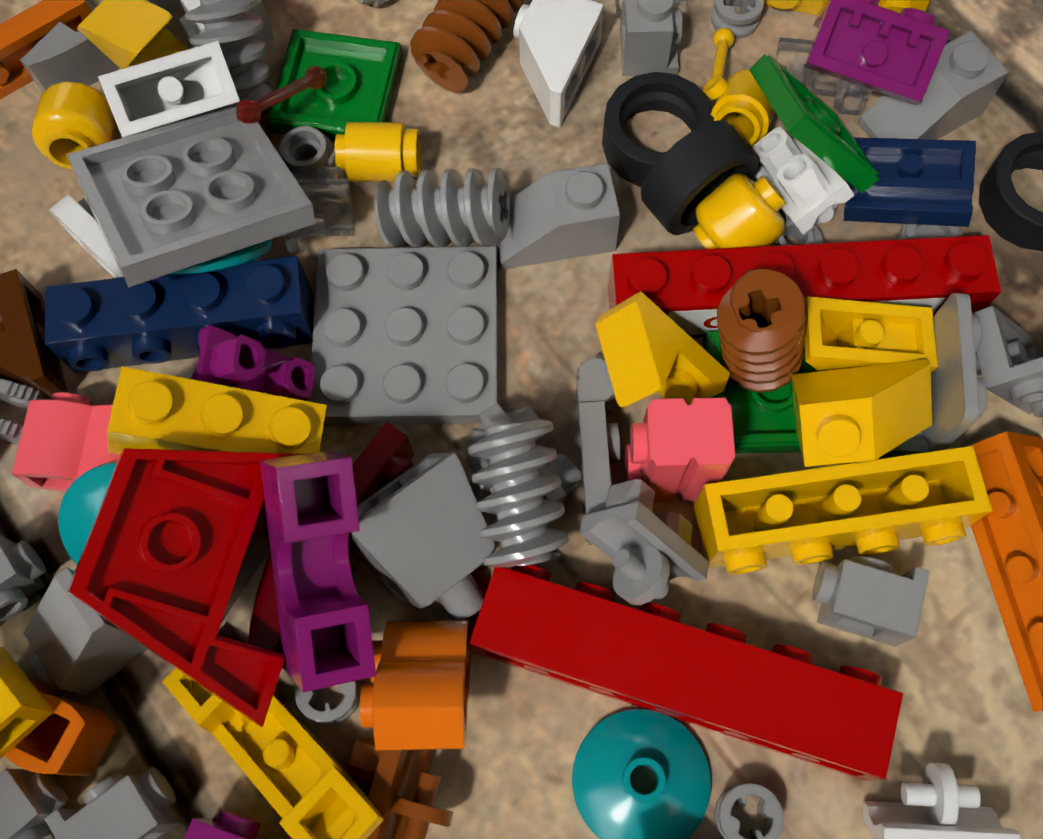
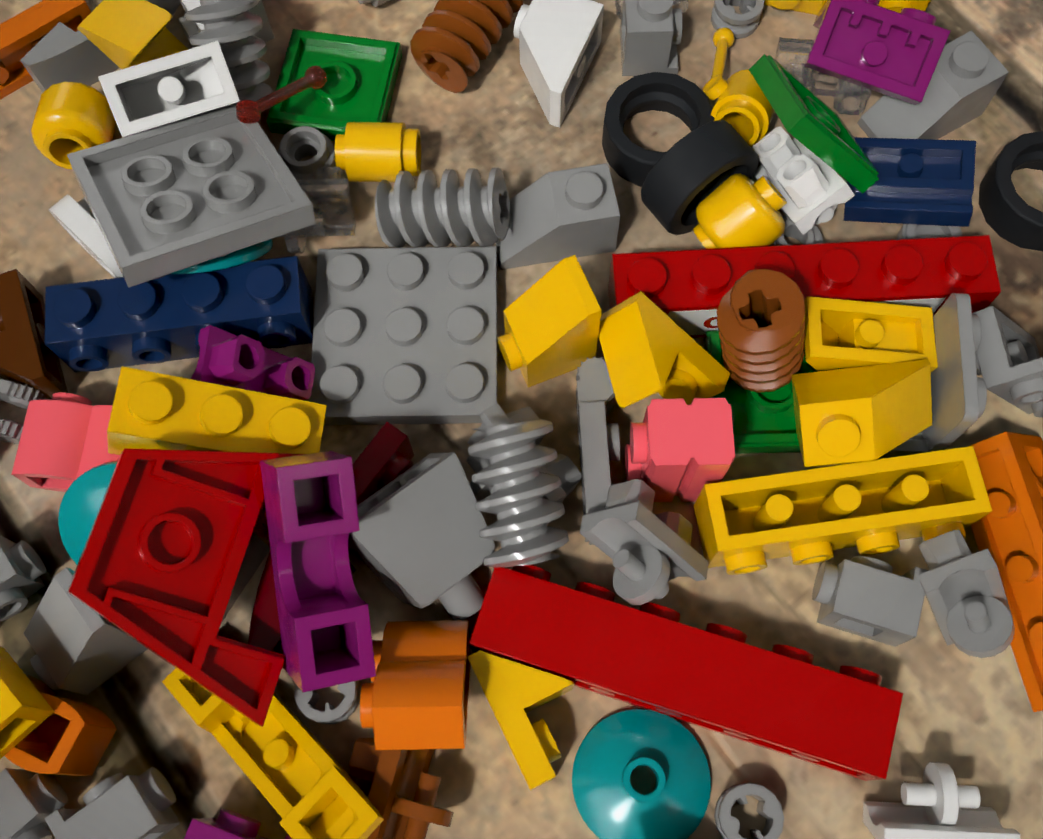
(513, 693): none -> yellow slope
(552, 325): none -> yellow slope
(966, 596): none -> light grey hips

